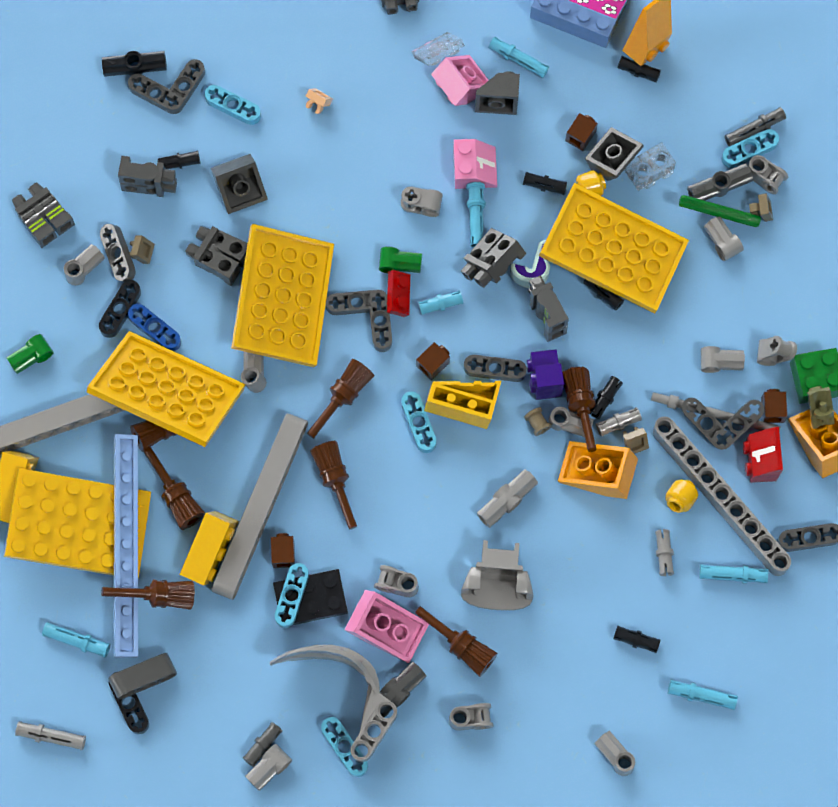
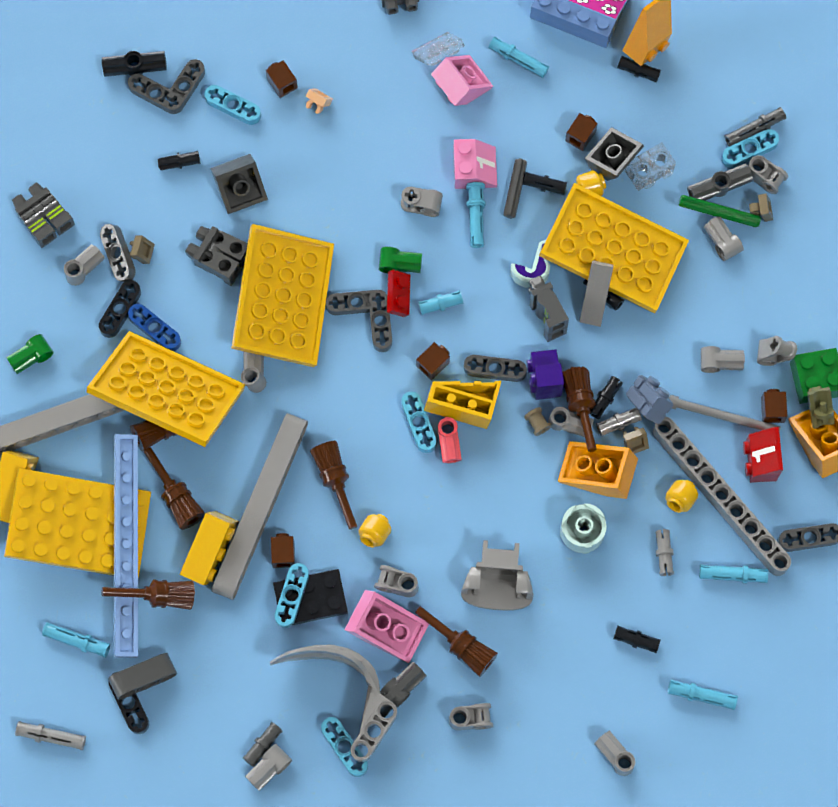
(146, 177): dark grey hips -> none
(281, 78): none -> reddish brown brick
(343, 392): reddish brown piece -> none
(374, 530): none -> yellow head
(449, 442): none -> coral piece
(491, 257): dark grey hips -> none
(499, 94): dark grey slope -> none
(507, 498): light grey piece -> none
(515, 188): none -> dark grey axle
(577, 517): none -> light aqua brick
(596, 293): none -> light grey tile
(650, 398): none -> sand blue brick
(717, 427): dark grey beam -> none

